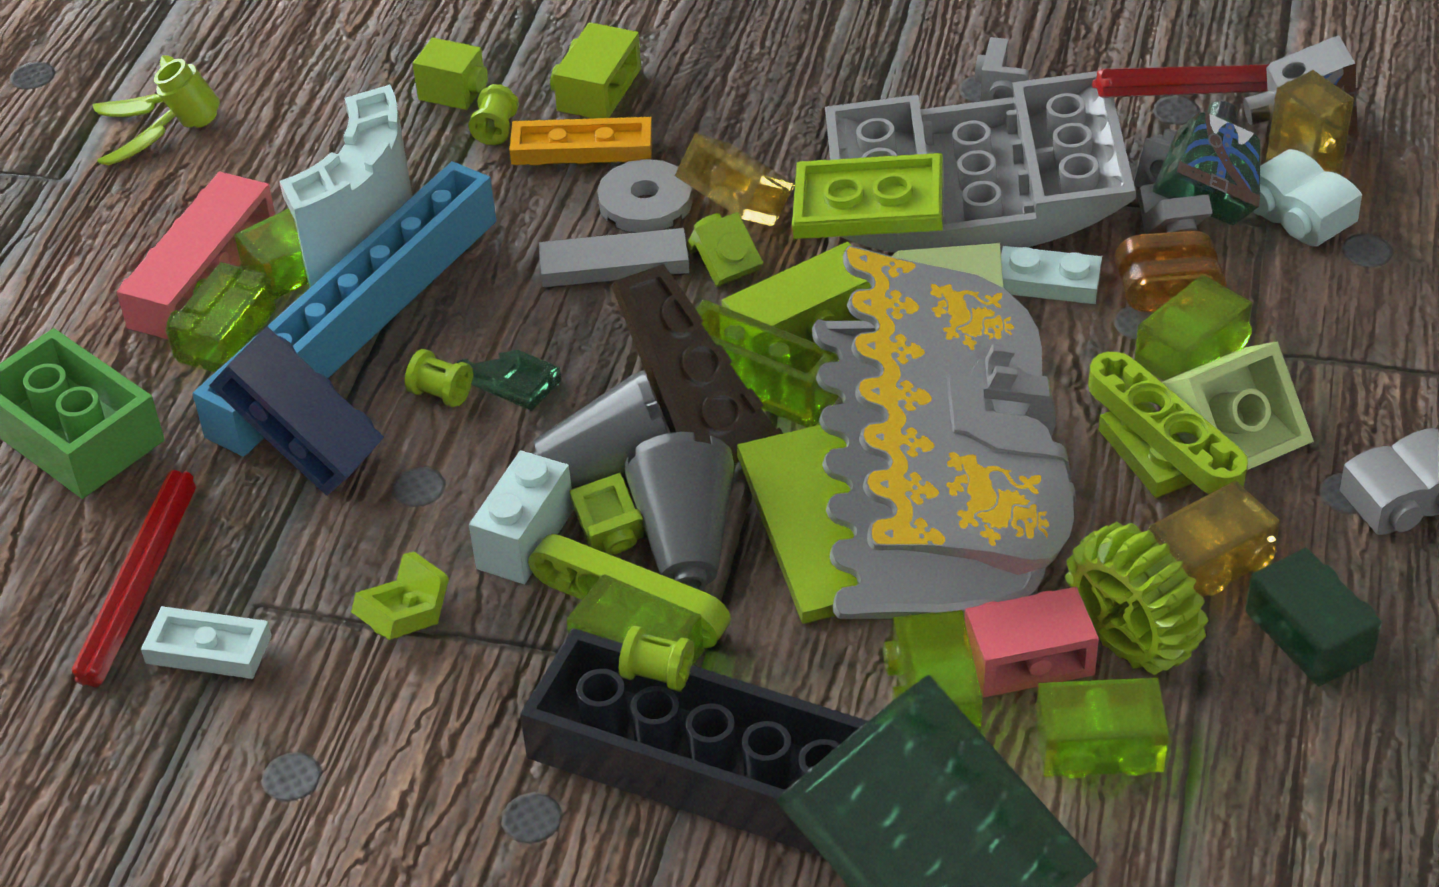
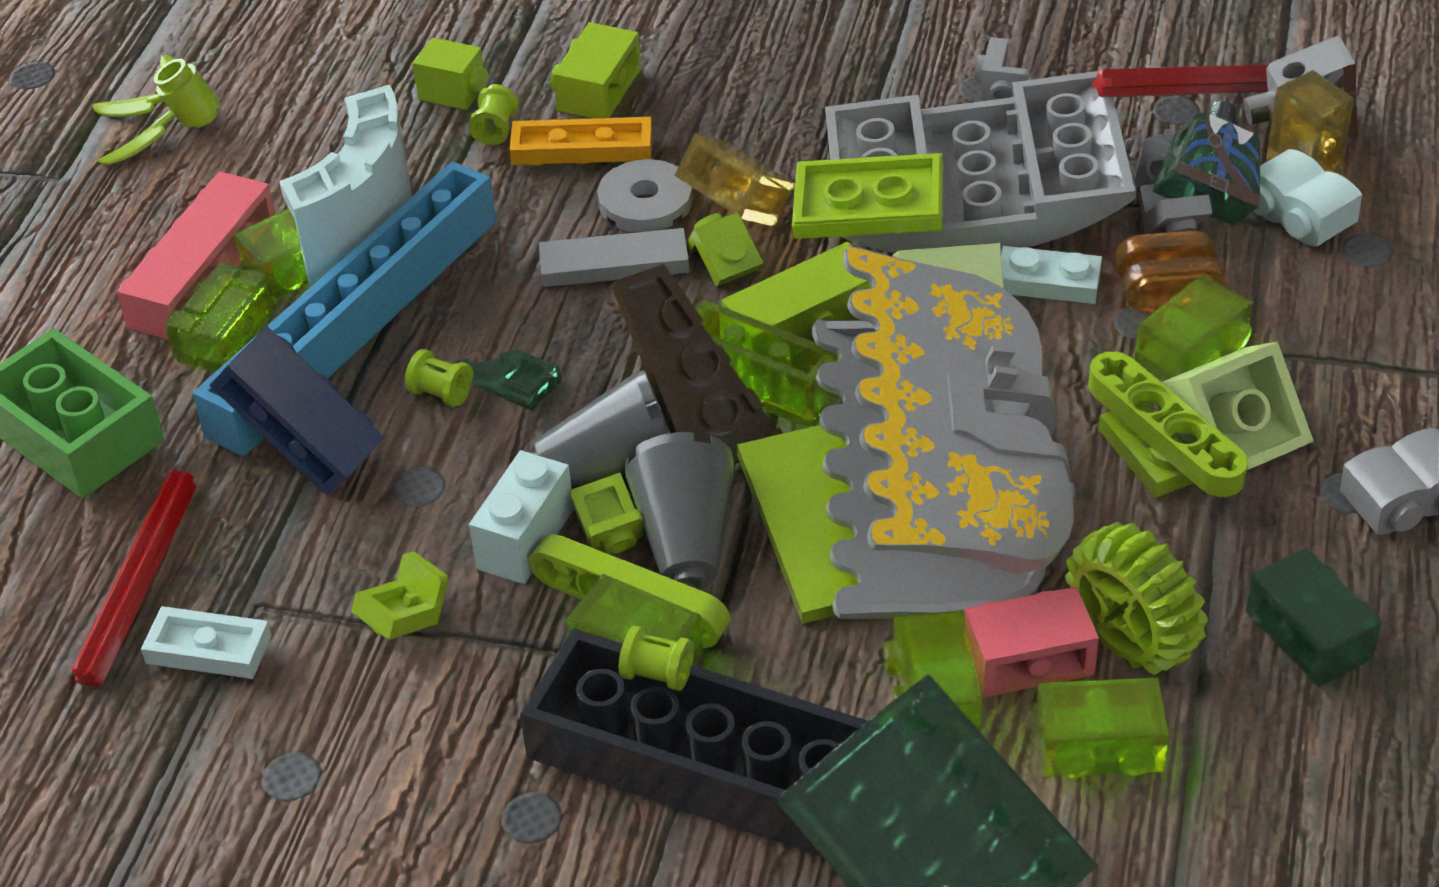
(1220, 537): clear yellow brick -> none

